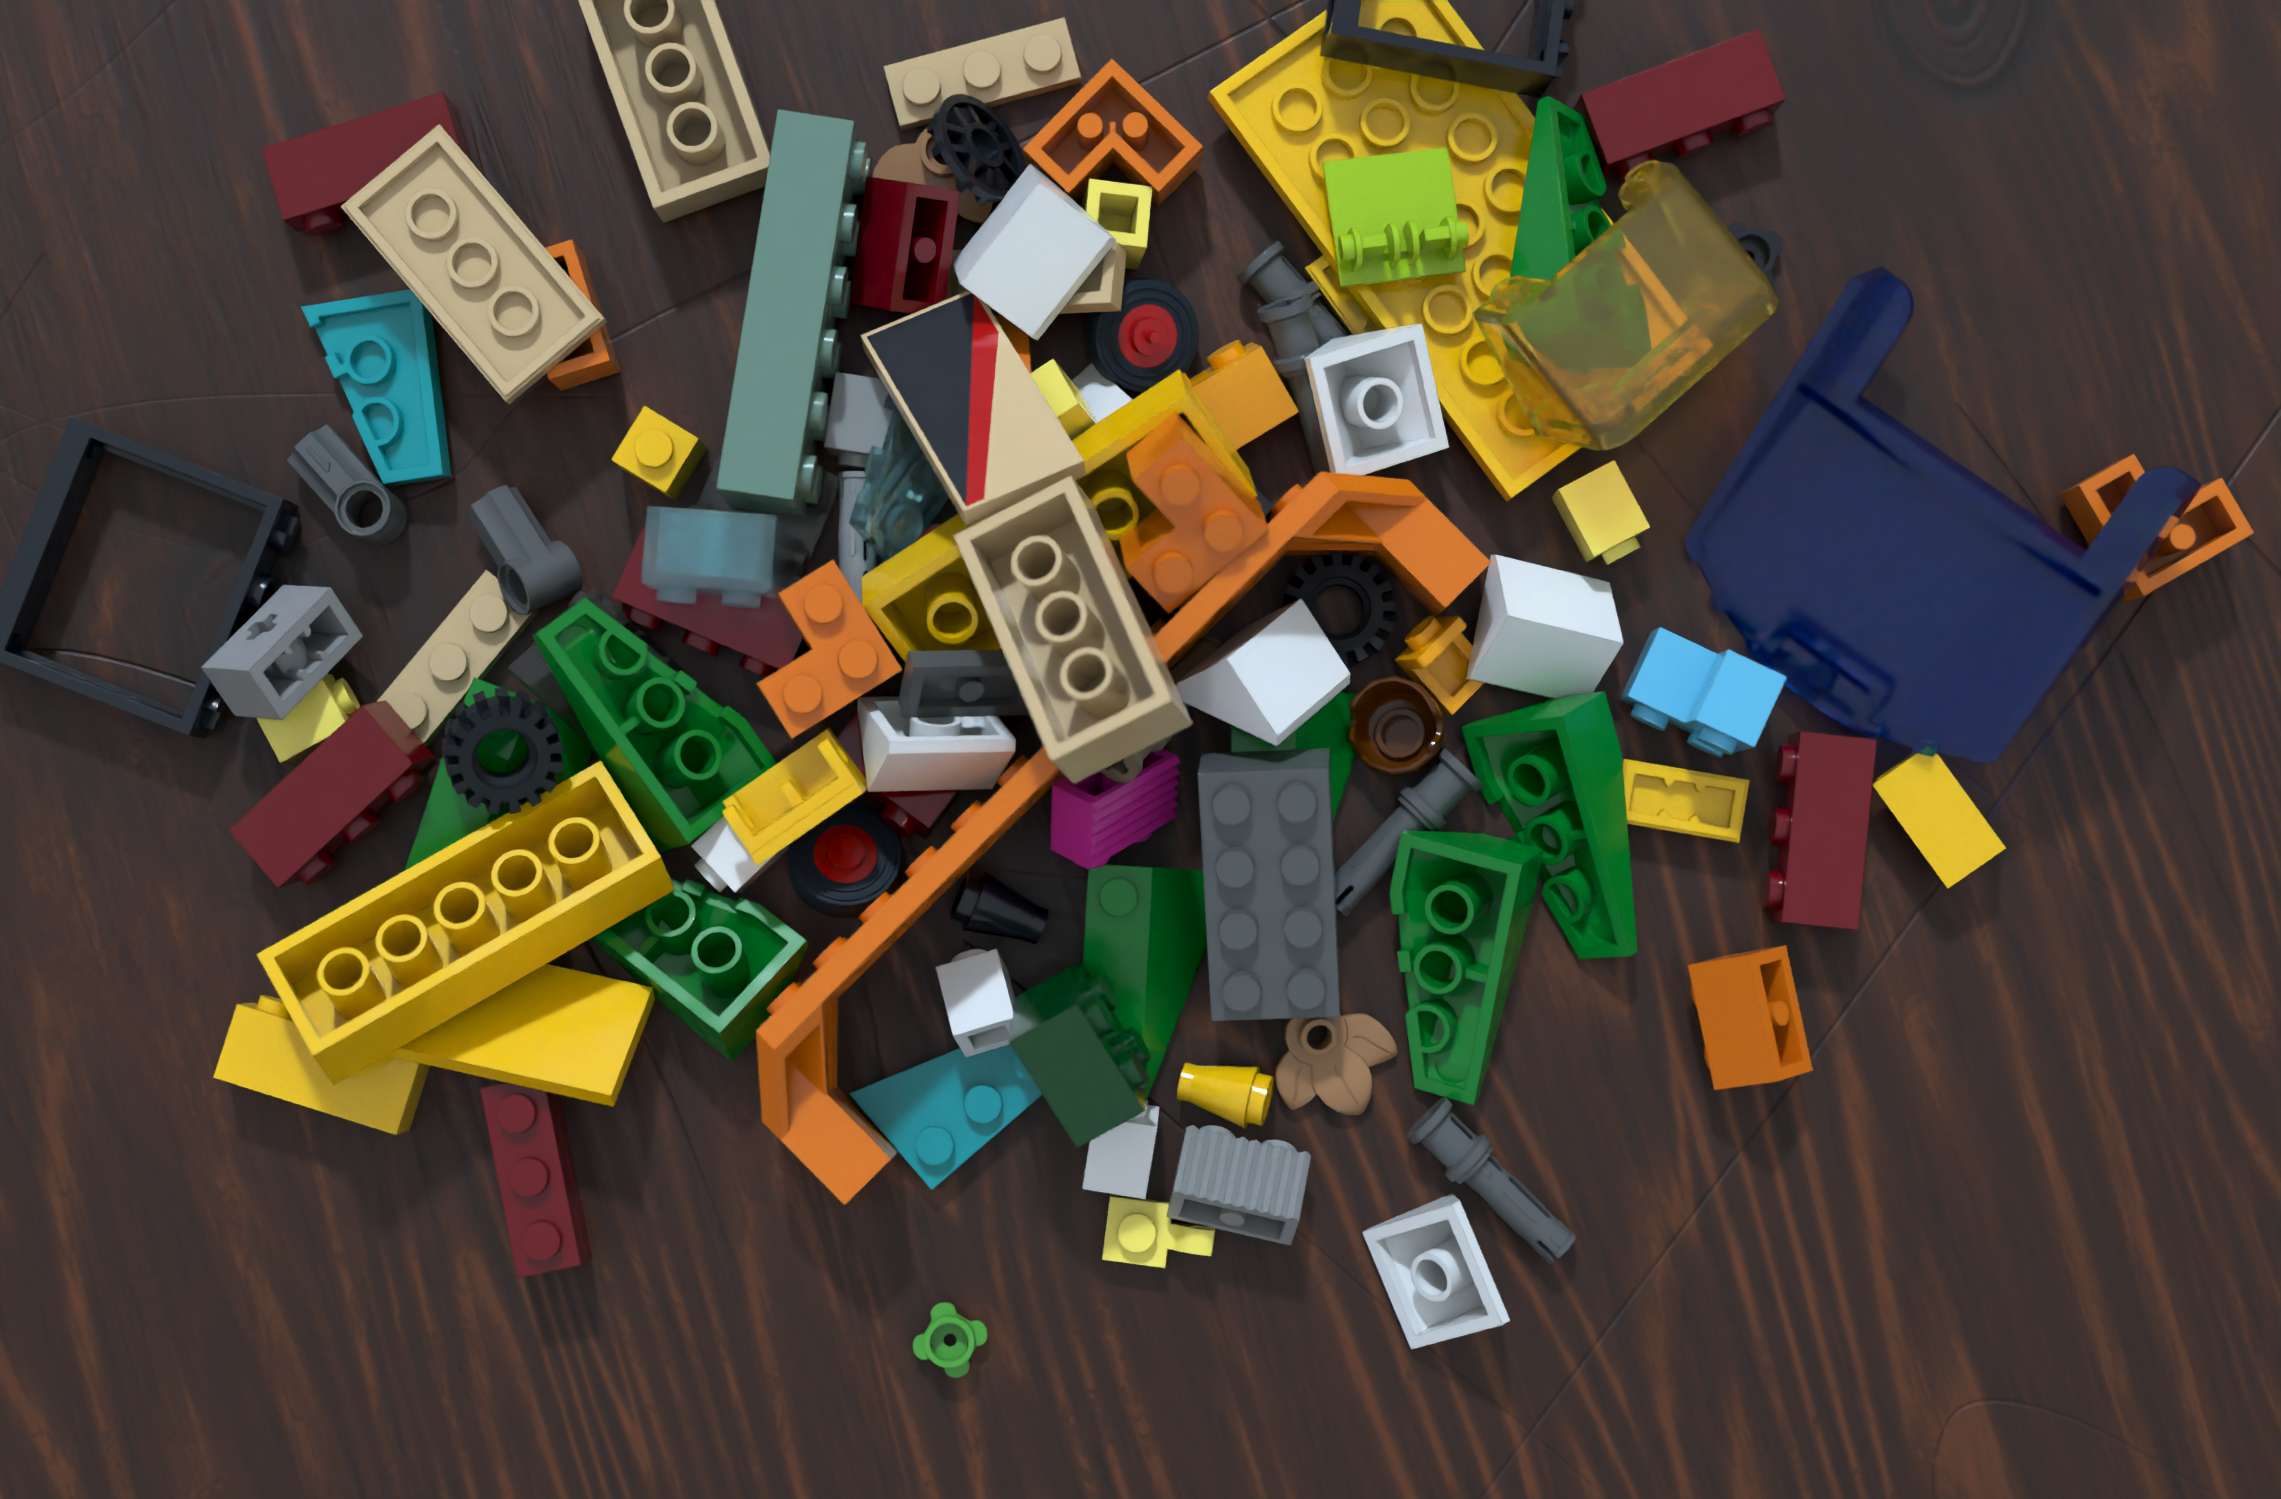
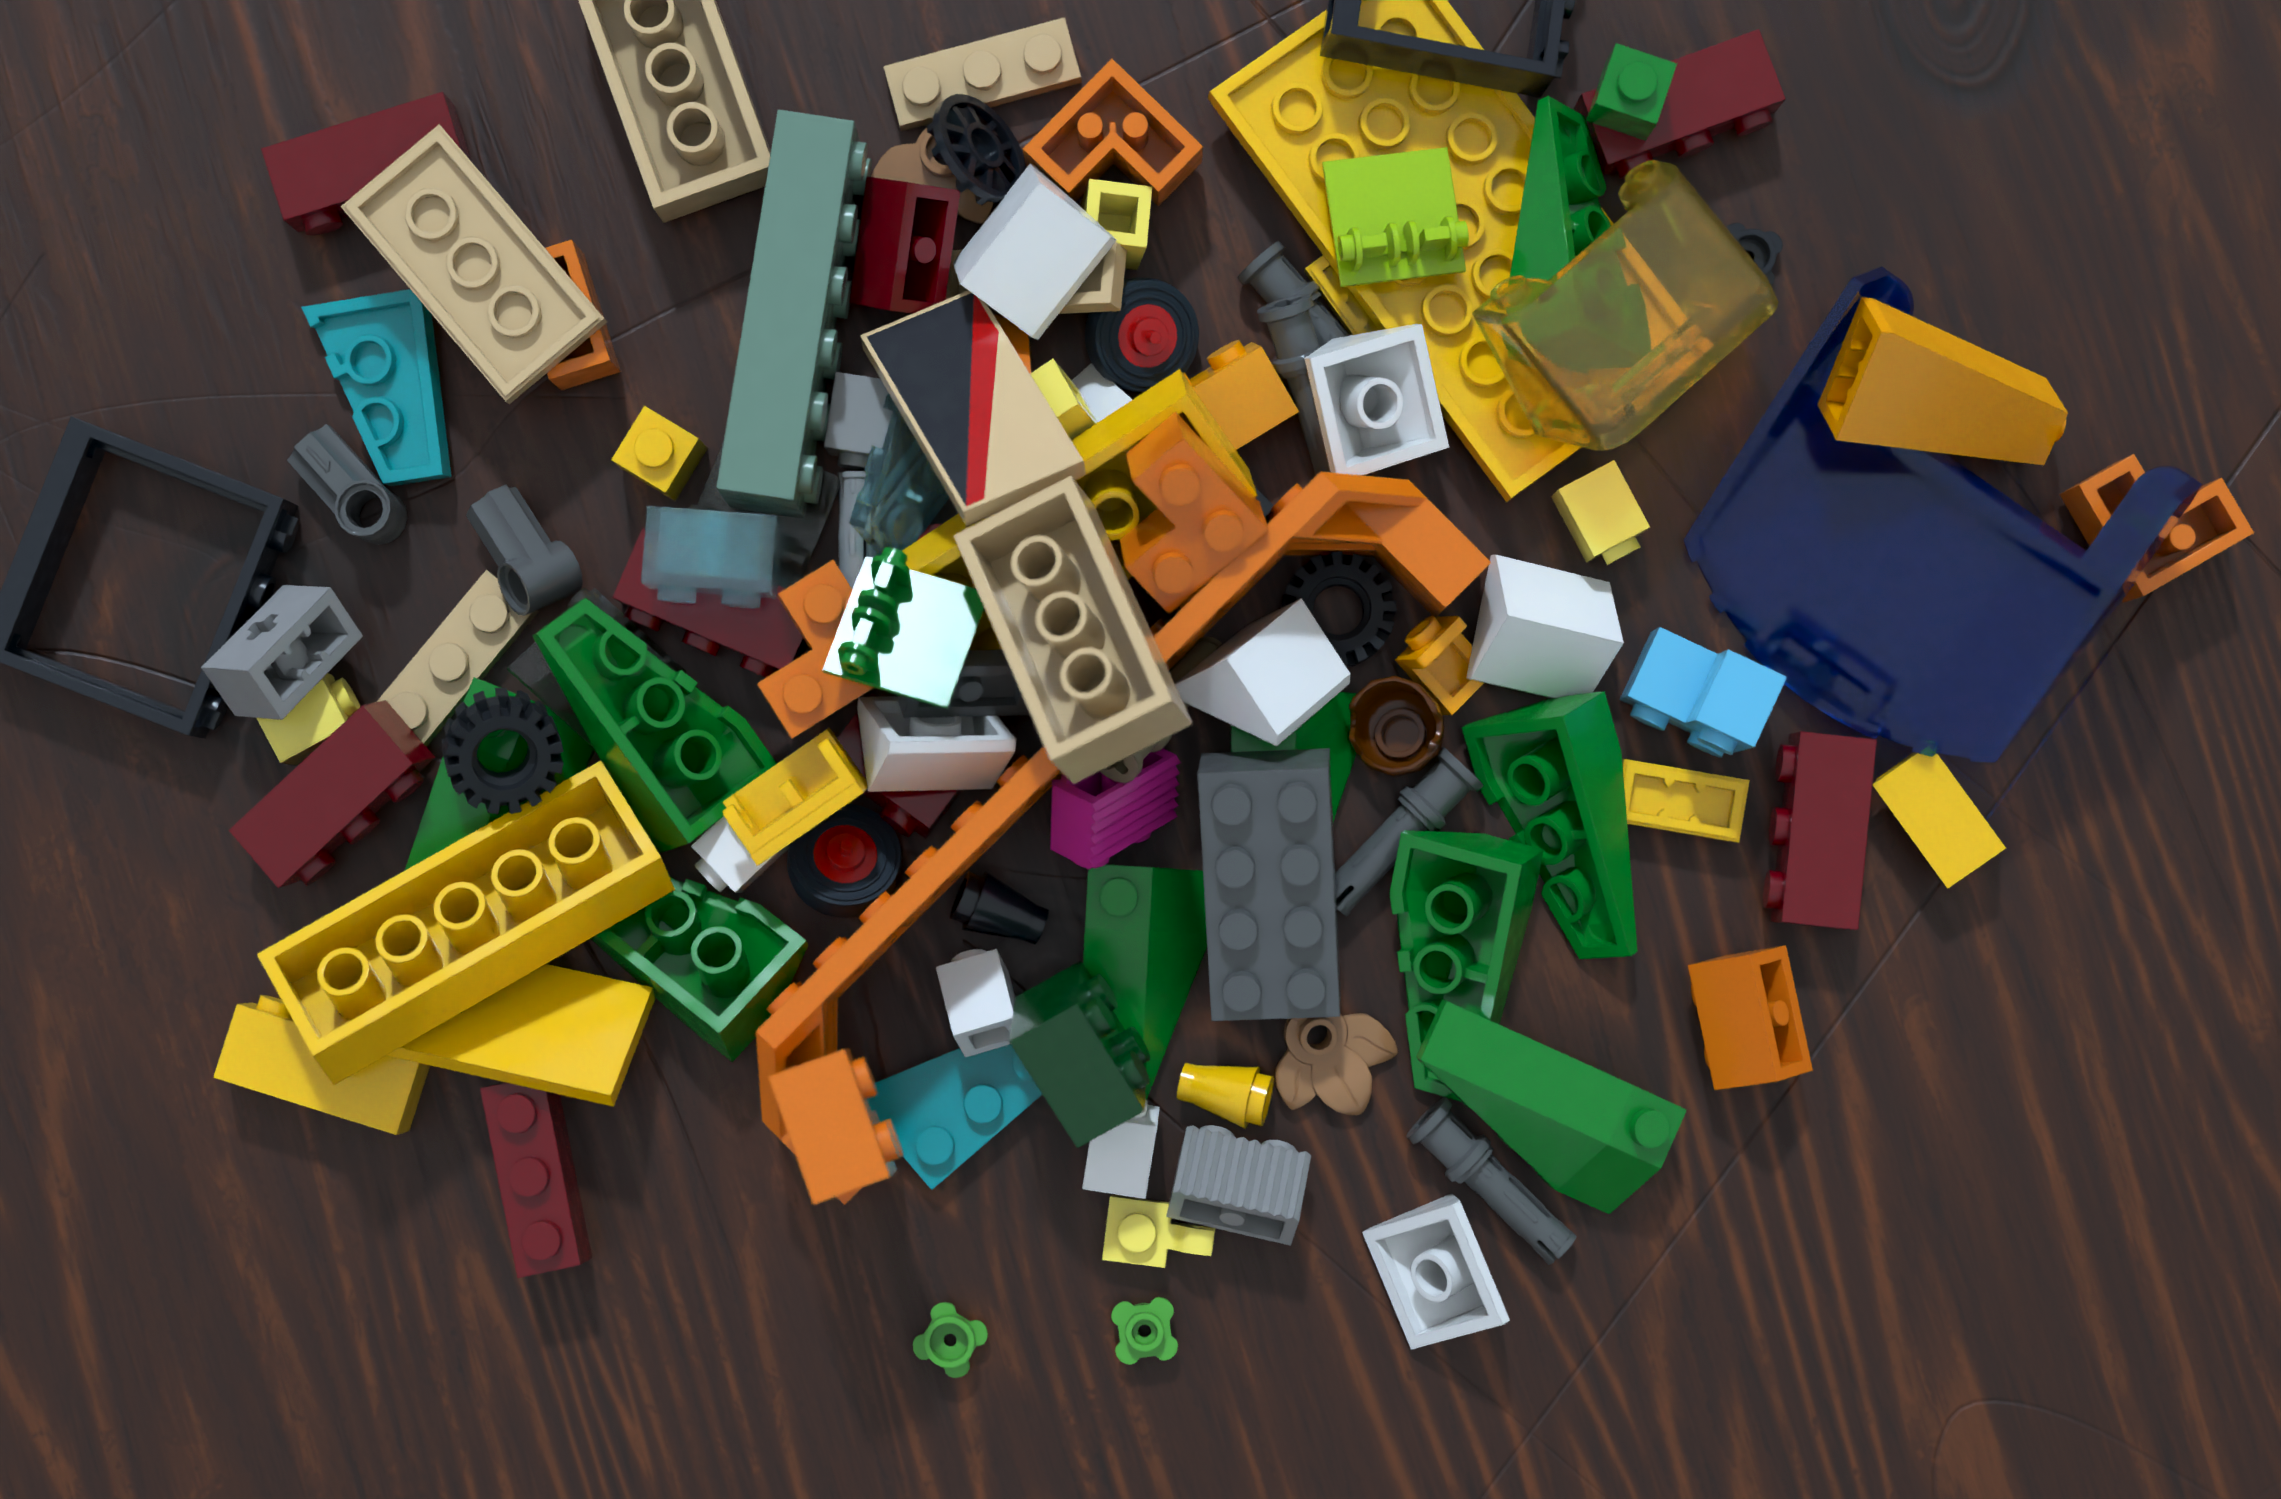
(833, 1127): none -> orange brick
(905, 631): none -> hinge
(1157, 1343): none -> bright green plate
(1563, 1117): none -> green wedge
(1631, 92): none -> green brick
(1936, 393): none -> light orange slope

